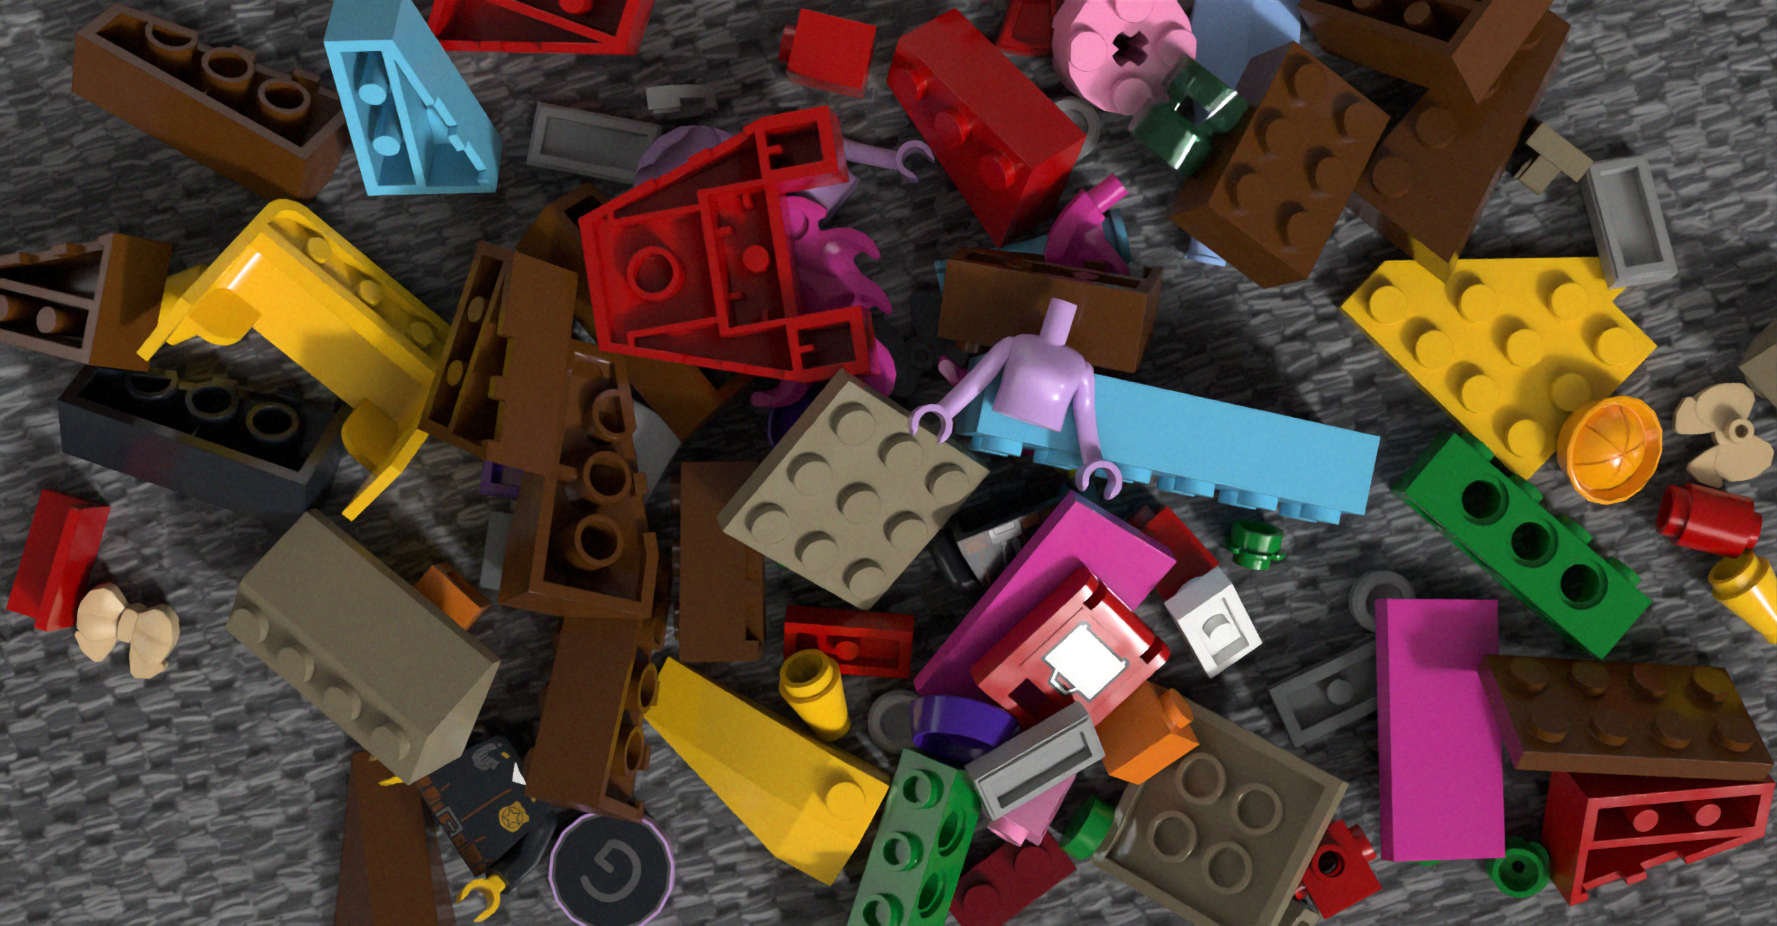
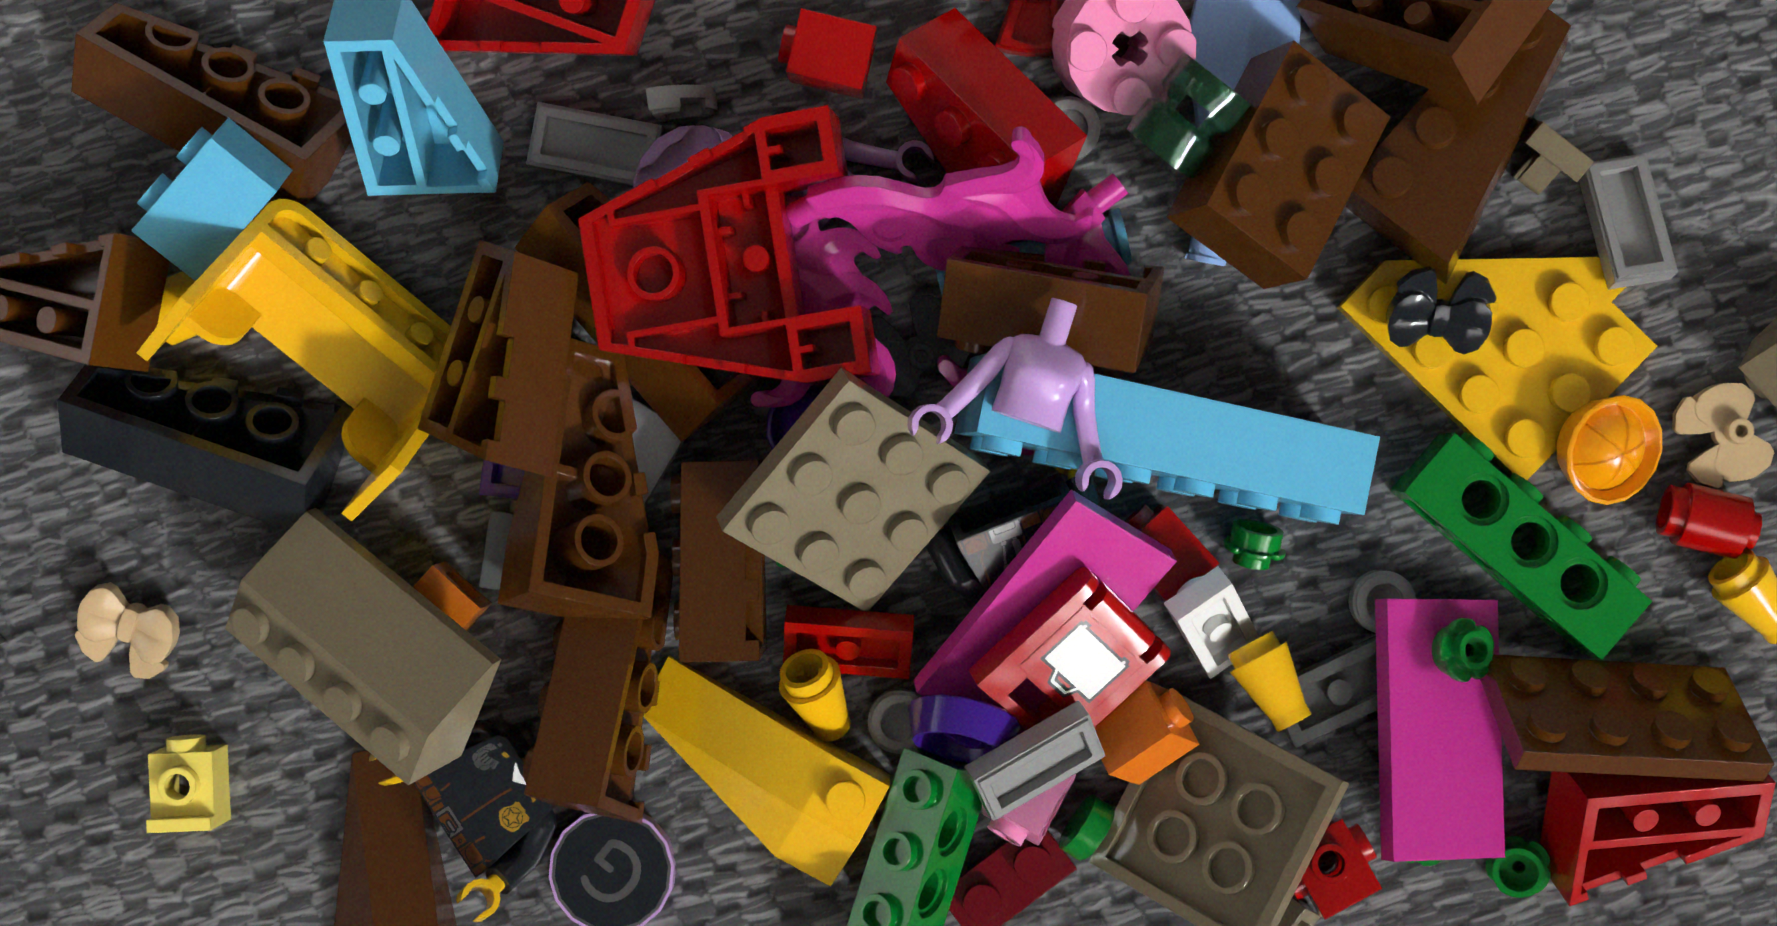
(58, 559): red panel -> none
(209, 791): none -> light yellow brick
(211, 199): none -> medium azure brick
(966, 209): none -> dark pink piece
(1271, 680): none -> yellow cone
(1450, 650): none -> green plate
(1461, 320): none -> black piece

